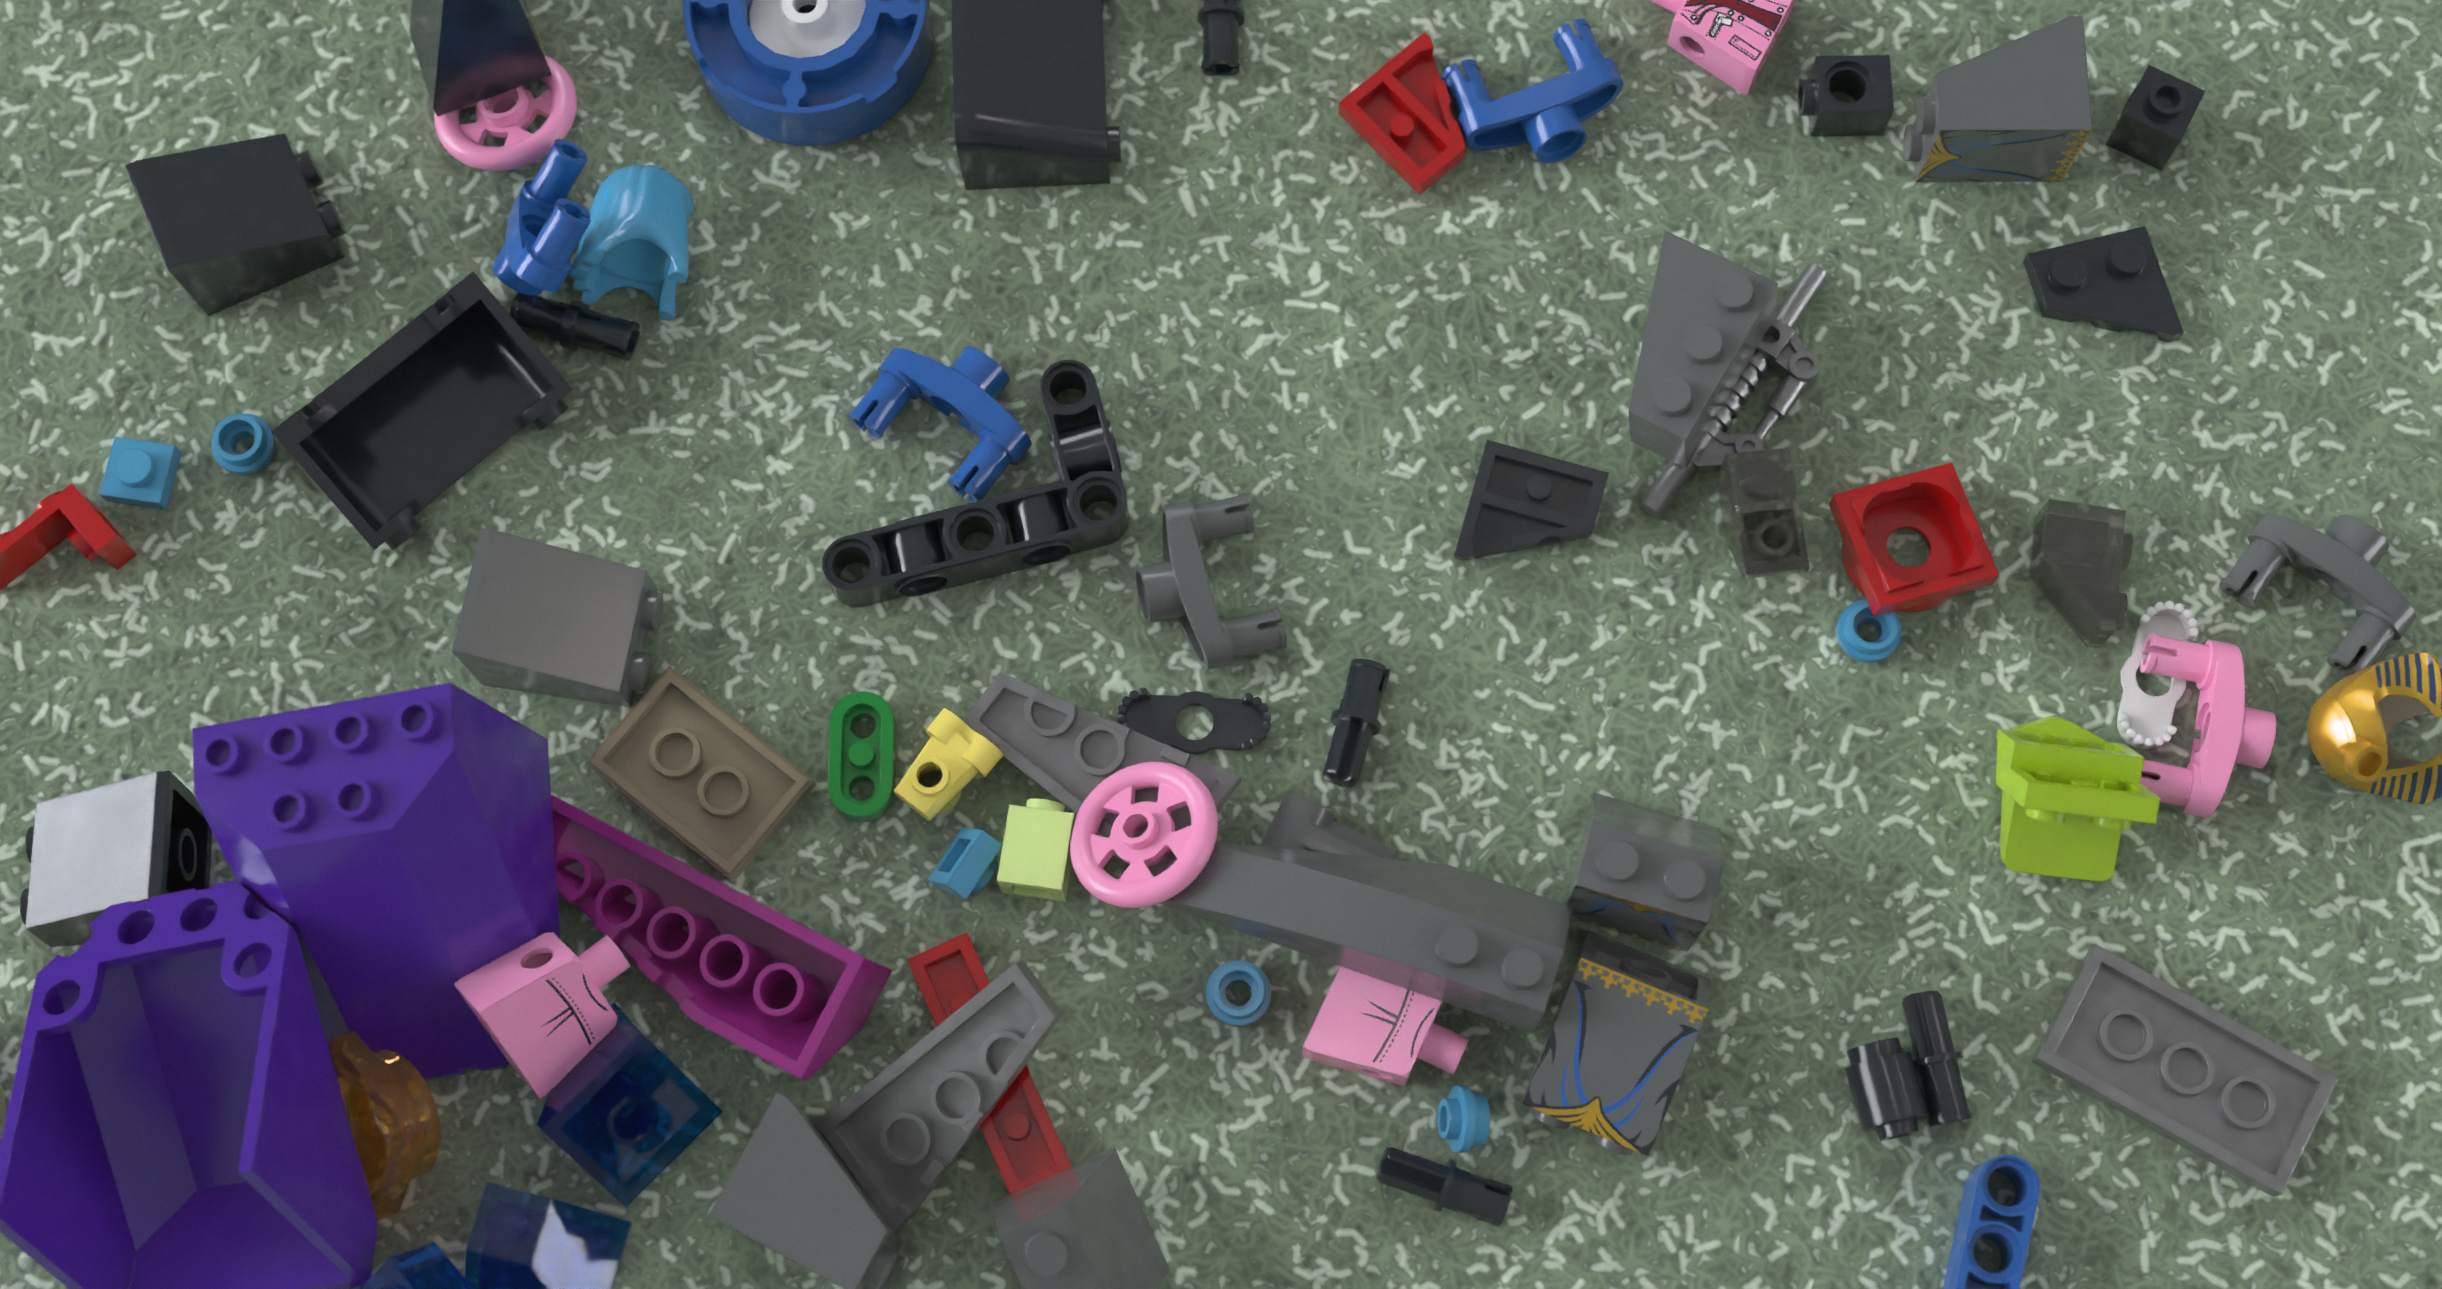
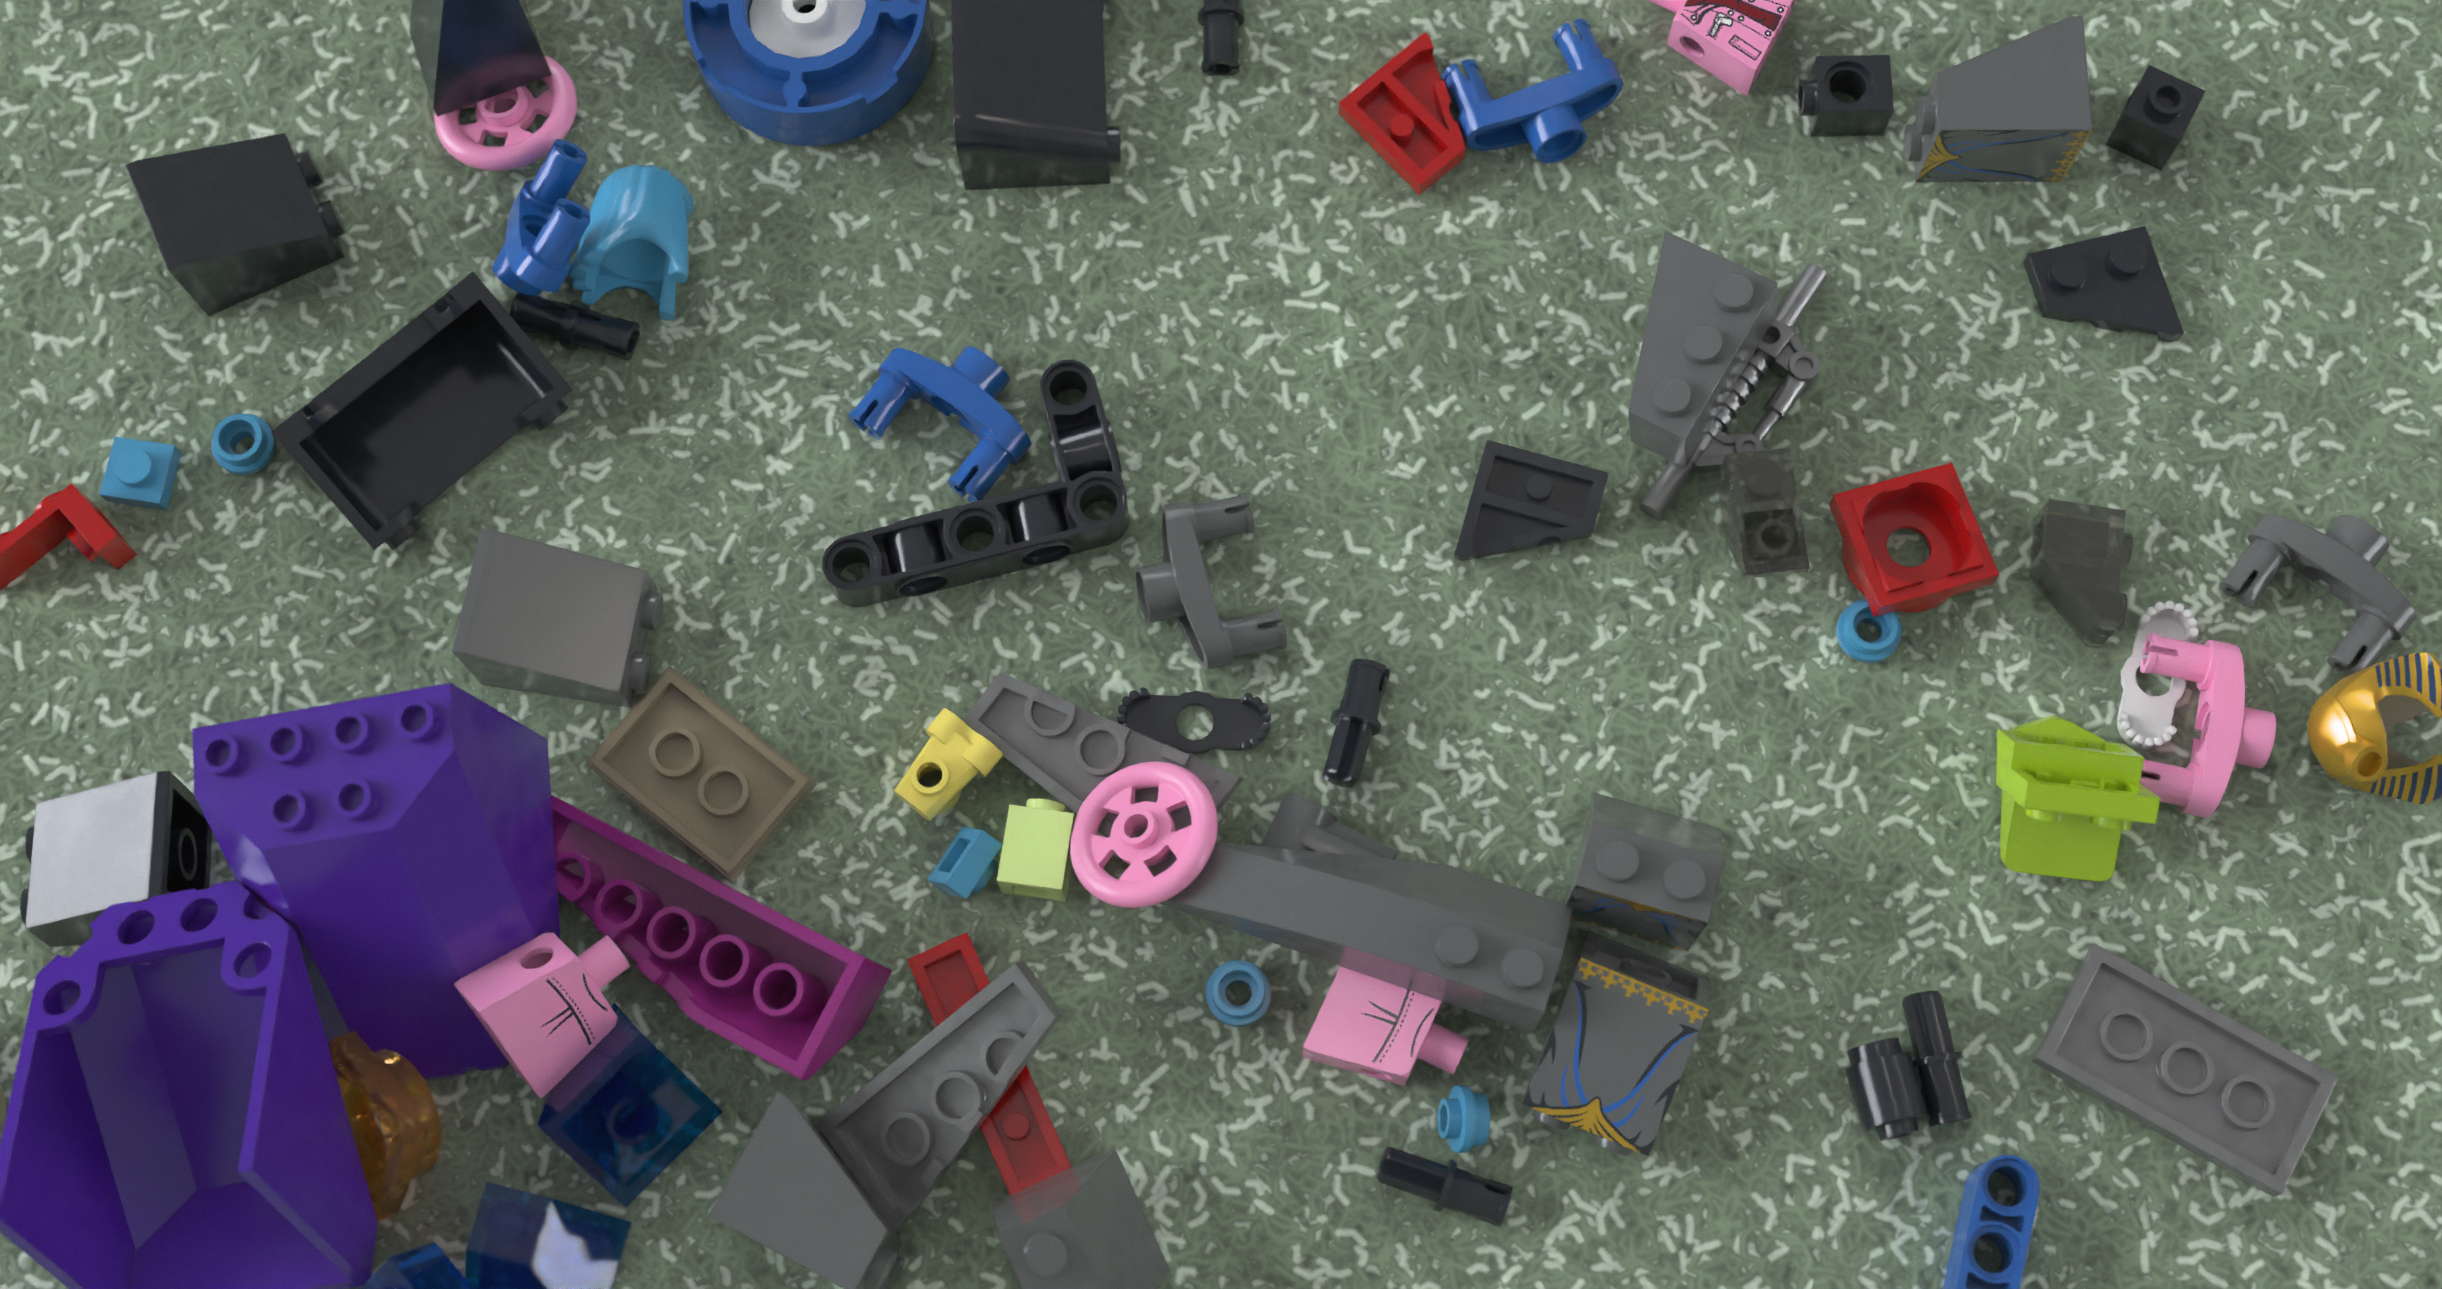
(861, 759): green plate -> none

